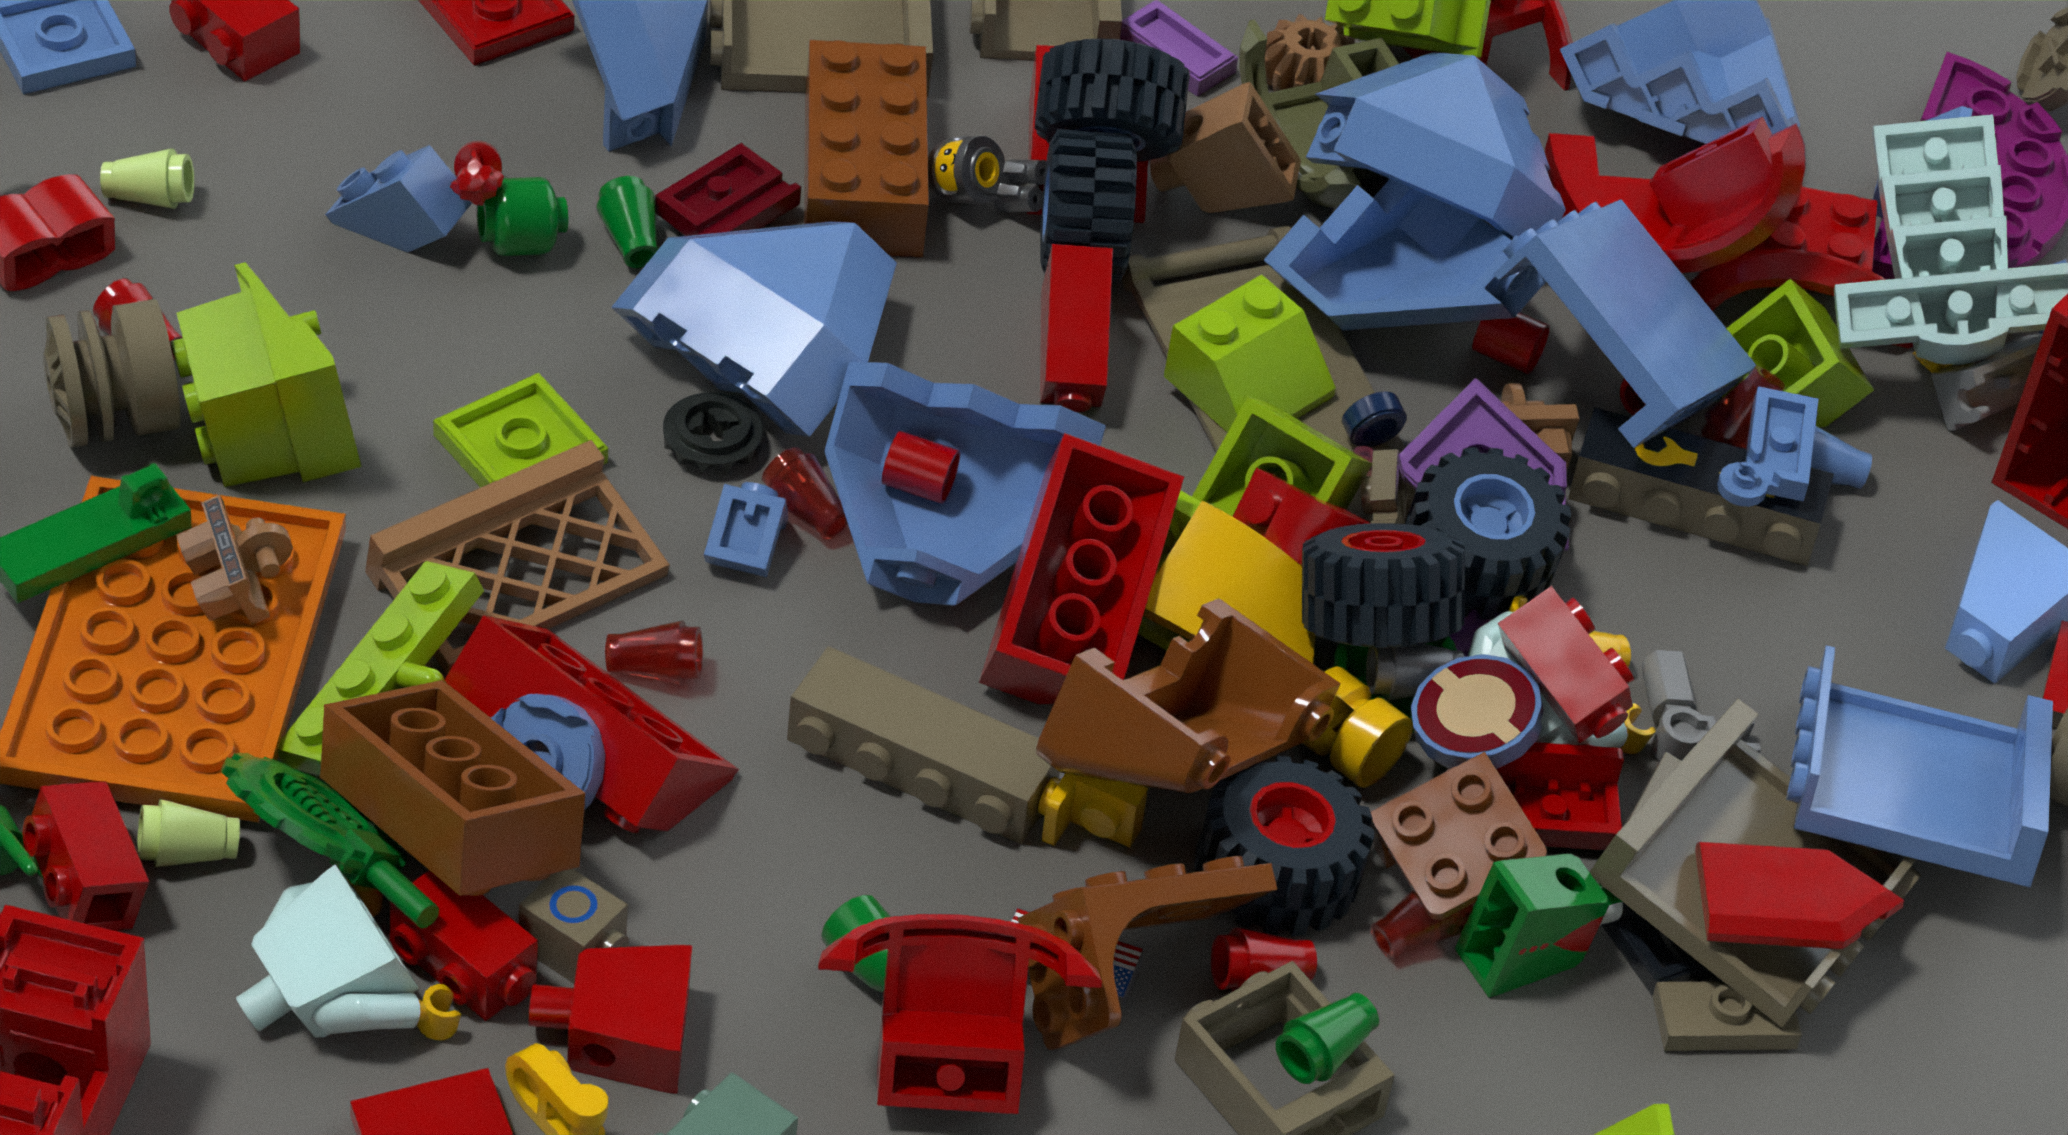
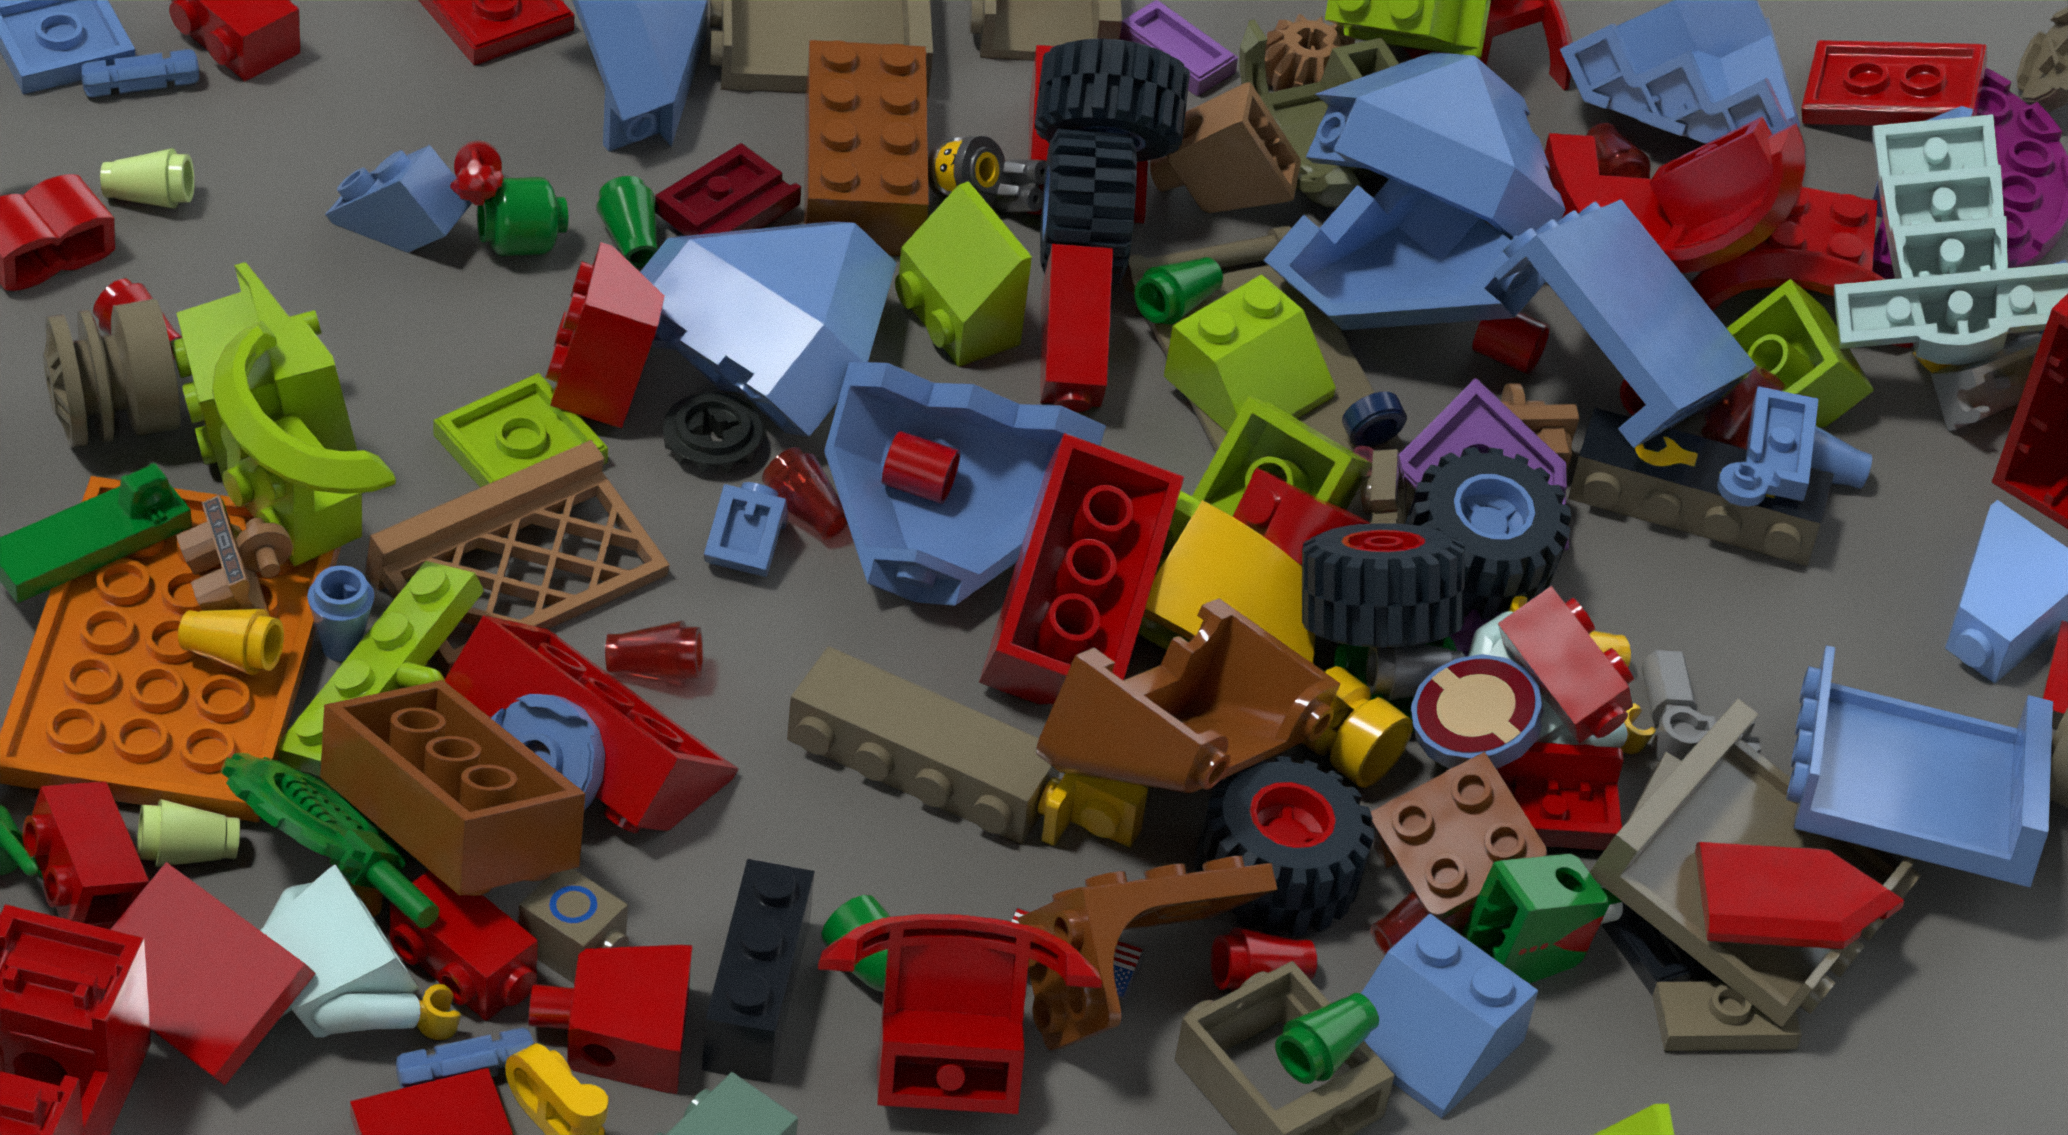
(140, 73): none -> medium blue axle
(209, 973): none -> red tile
(236, 638): none -> yellow cone
(282, 467): none -> lime piece
(340, 609): none -> medium blue cone
(461, 1057): none -> medium blue axle
(604, 338): none -> red slope
(758, 970): none -> black brick
(966, 278): none -> lime slope
(1175, 289): none -> green cone
(1445, 1014): none -> medium blue slope
(1618, 155): none -> clear red cone
(1891, 81): none -> red tile

